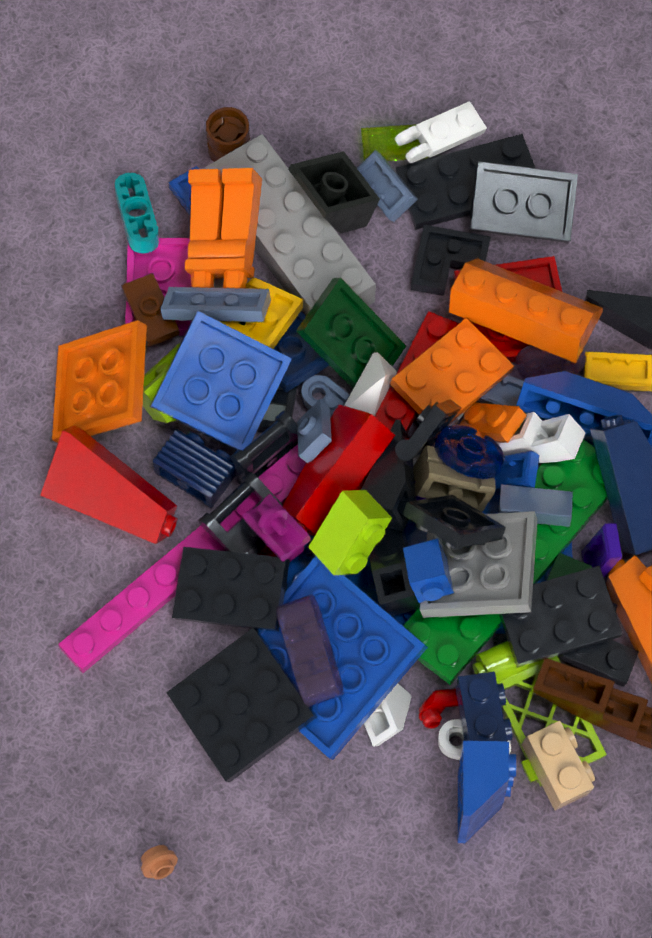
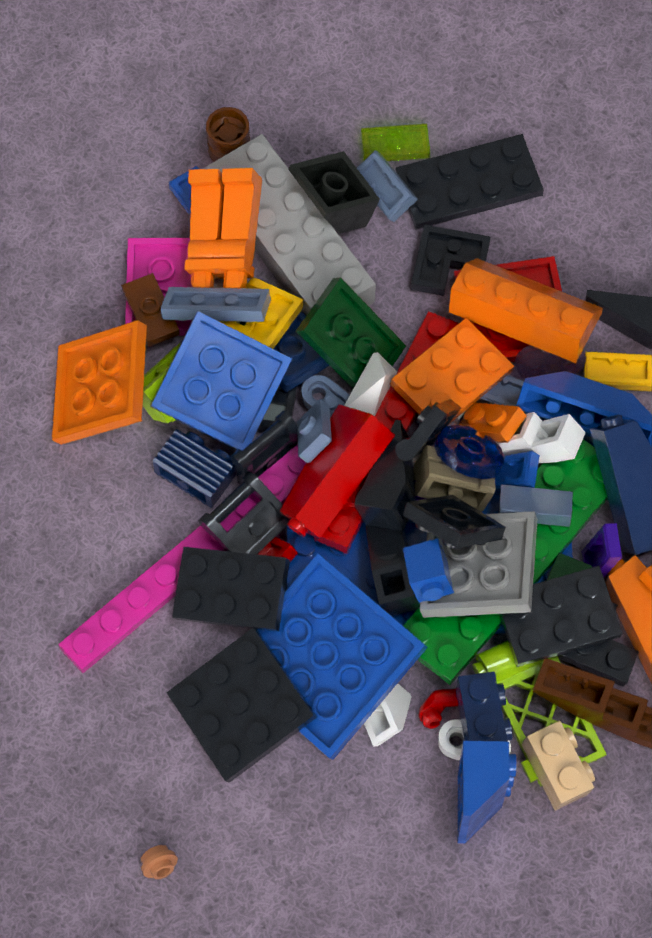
(106, 489): slope -> none
(134, 223): teal beam -> none
(277, 529): magenta hips -> none
(309, 650): clear purple beam -> none
(350, 532): lime brick -> none
(442, 132): white hinge -> none
(523, 202): plate -> none

